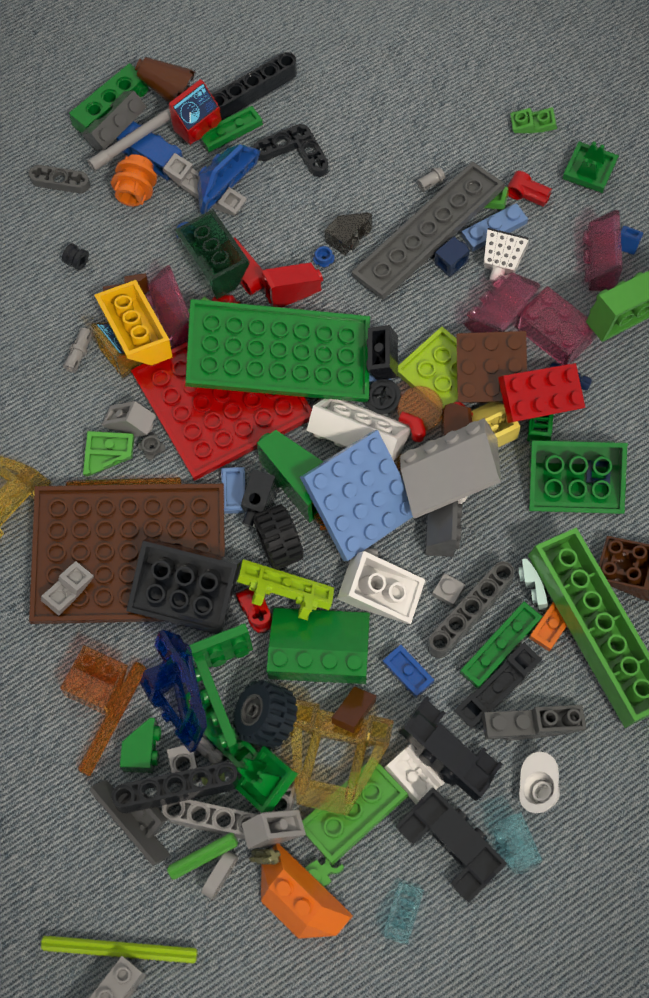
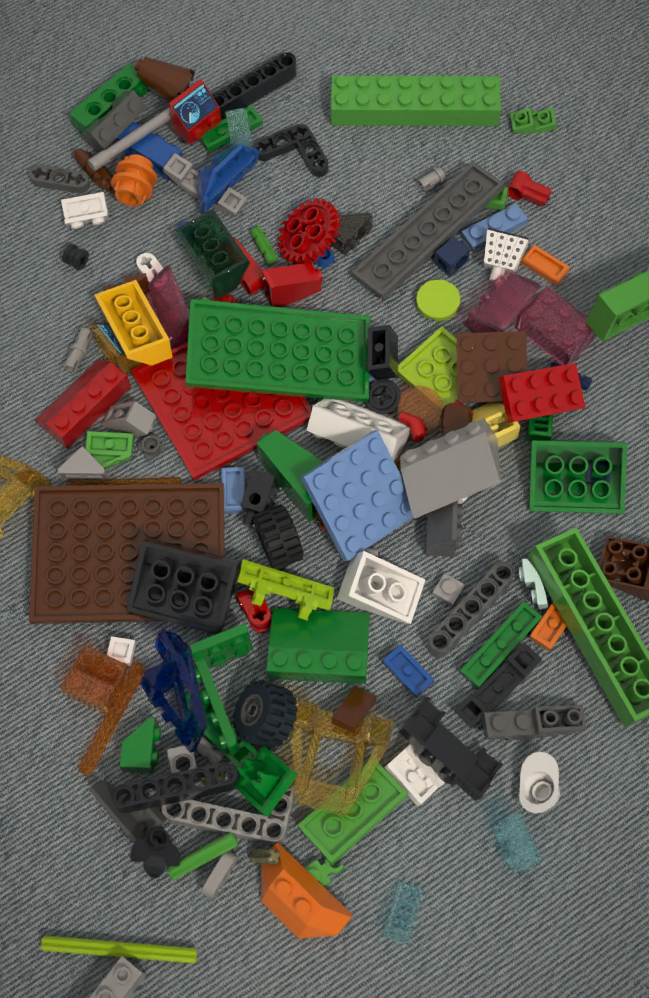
(68, 588): light grey slope -> none
(82, 466): none -> light grey slope
(84, 402): none -> red slope
(85, 210): none -> white bracket
(101, 176): none -> reddish brown hinge
(122, 649): none -> white plate
(150, 259): none -> white beam
(154, 855): none -> black plate
(239, 127): none -> clear light blue slope
(264, 245): none -> bright green axle
(273, 828): light grey slope -> none
(309, 231): none -> red gear
(415, 100): none -> bright green brick
(438, 300): none -> lime tile
(458, 838): black bracket -> none
(545, 265): none -> orange tile
(590, 166): green plate -> none
(603, 252): clear pink slope -> none
(630, 239): blue slope -> none

